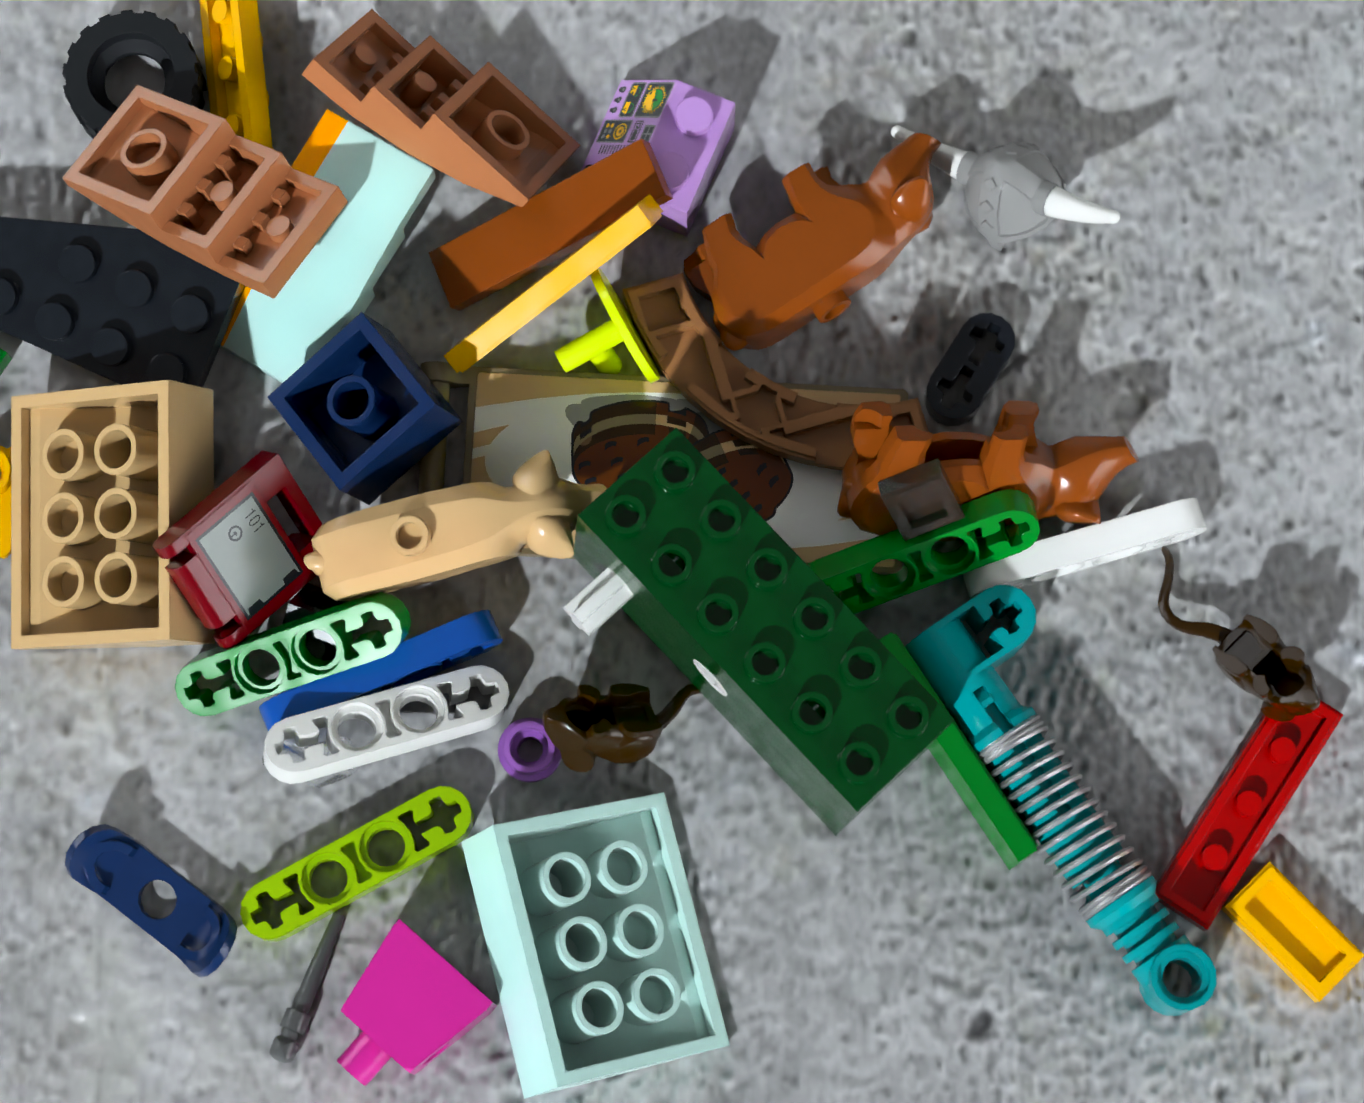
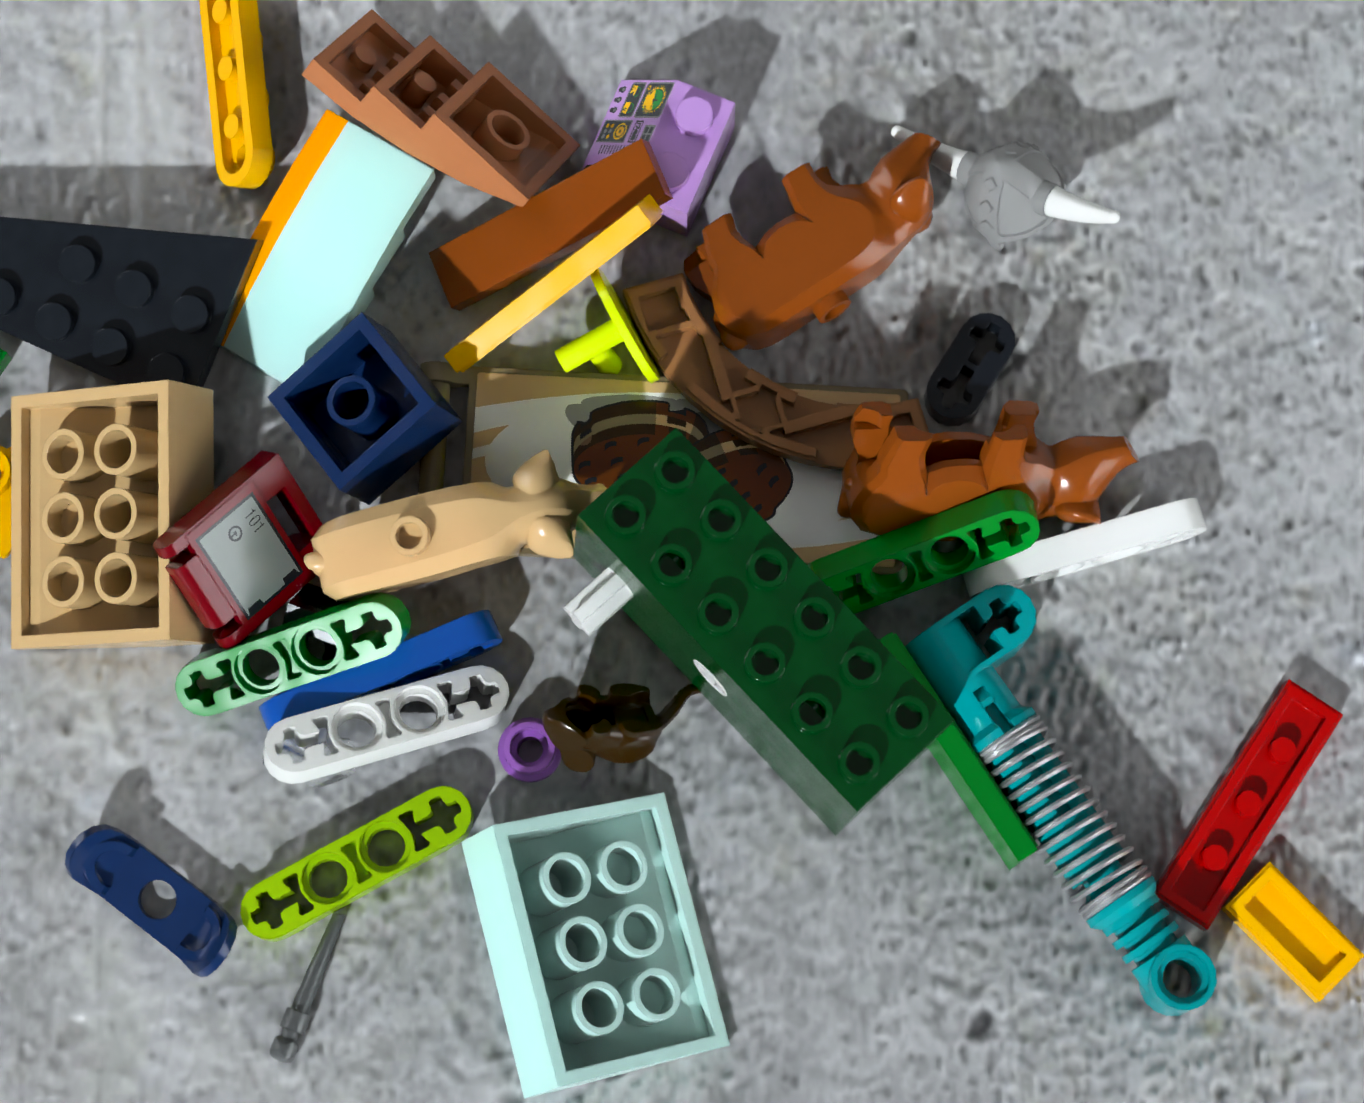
(122, 37): black tyre -> none
(205, 190): nougat slope -> none
(408, 1007): dark pink torso -> none
(921, 499): clear smoke tile -> none
(1252, 658): dark brown animal -> none

